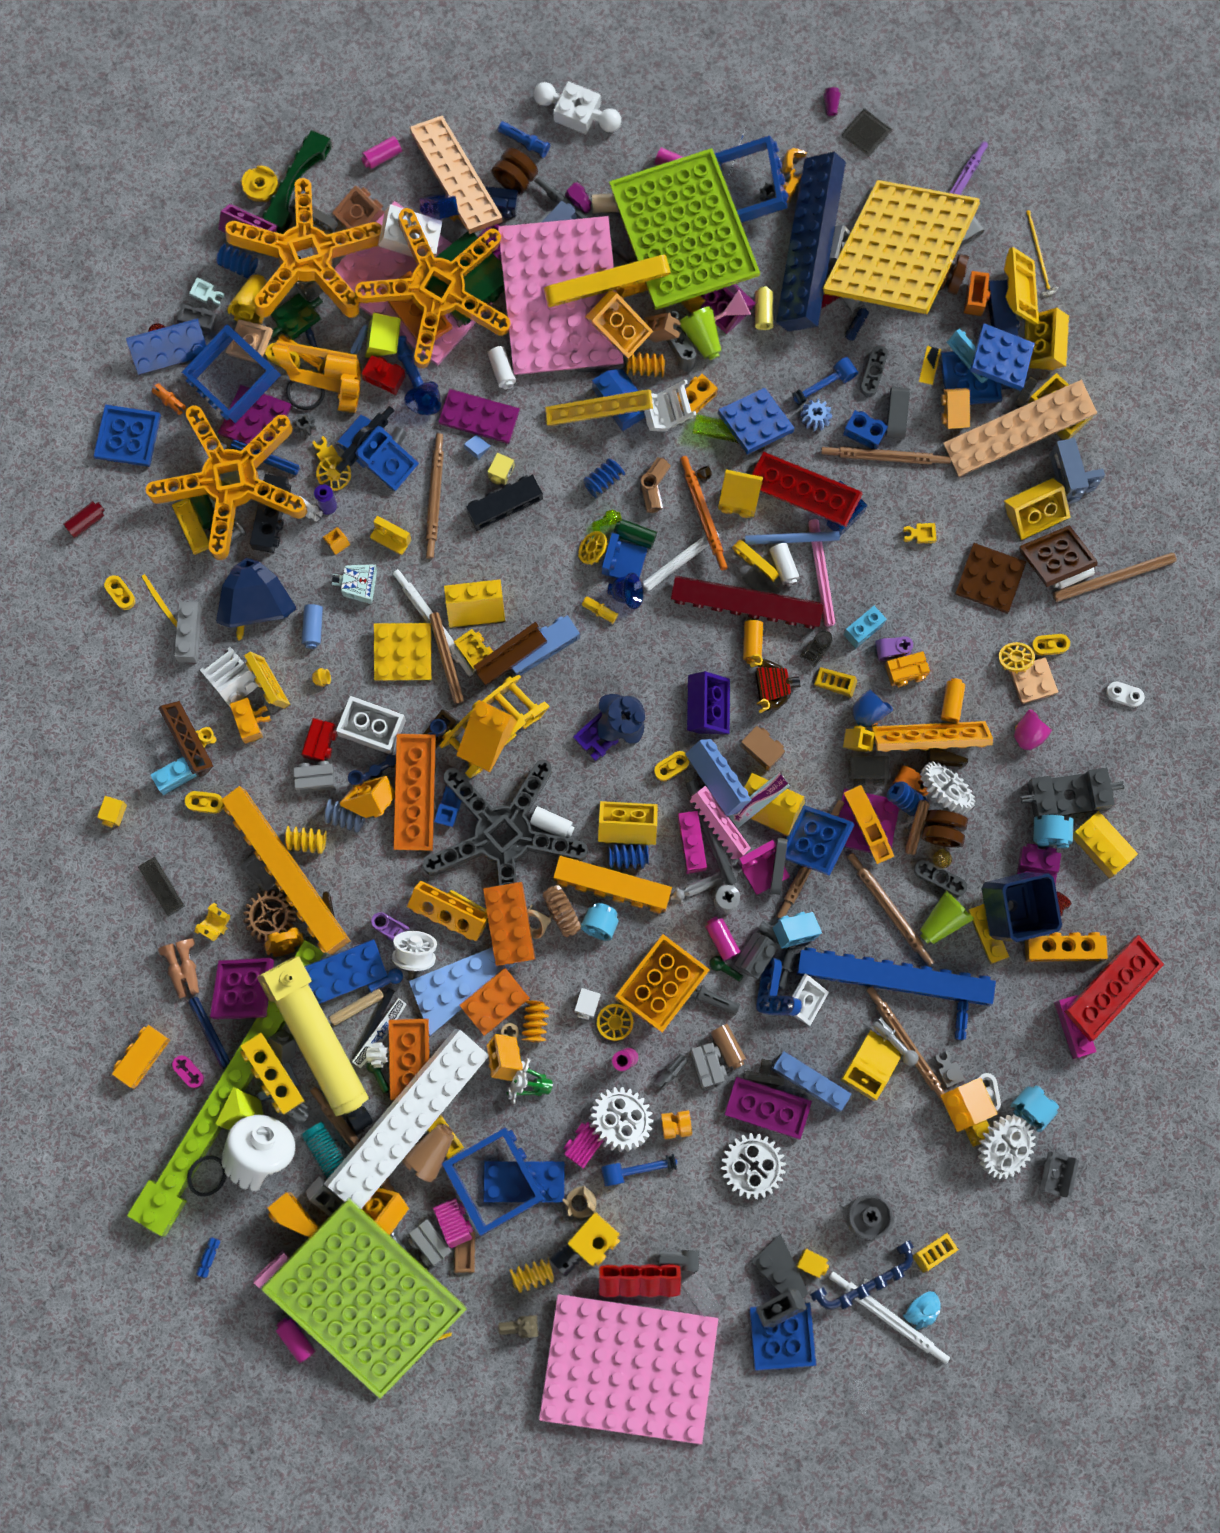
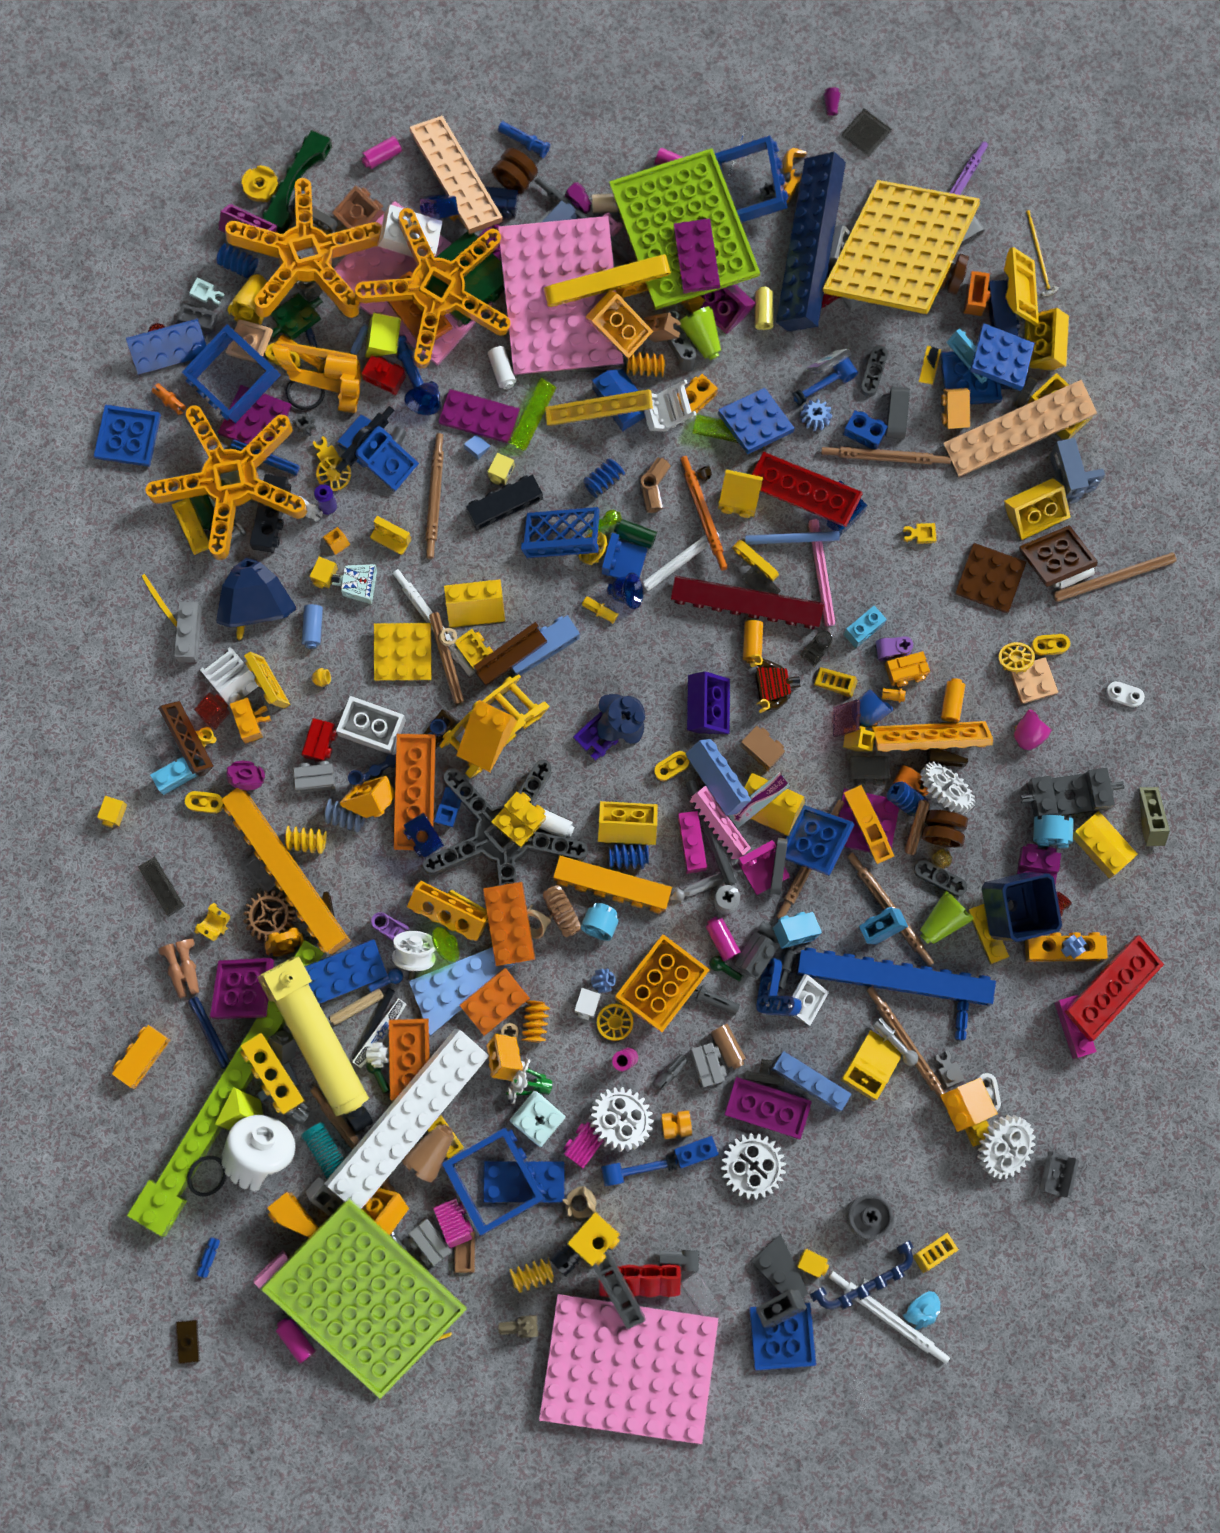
(84, 519): dark red brick -> none
(119, 593): yellow plate -> none
(185, 1074): dark pink beam -> none
(188, 1341): none -> dark brown plate
(212, 710): none -> clear red brick
(245, 775): none -> magenta tile
(323, 572): none -> yellow brick
(418, 824): none -> clear blue brick
(442, 637): none -> tan bush
(445, 944): none -> clear neon green dish
(519, 818): none -> yellow plate
(525, 1119): none -> light aqua brick
(532, 414): none -> clear neon green plate
(557, 546): none -> blue fence
(577, 107): white brick -> none
(603, 980): none -> medium blue gear
(614, 226): none -> bright pink bush
(619, 1292): none -> dark grey hinge
(696, 255): none -> magenta plate
(696, 1152): none -> blue brick
(736, 307): bright pink piece -> none
(784, 564): white brick -> none
(828, 361): none -> clear tile
(846, 718): none -> clear pink piece
(856, 324): dark blue axle -> none
(883, 925): none -> dark azure brick
(894, 695): none -> light orange pin
(1035, 1107): medium azure brick -> none
(1073, 946): none -> medium blue gear
(1153, 817): none -> olive slope

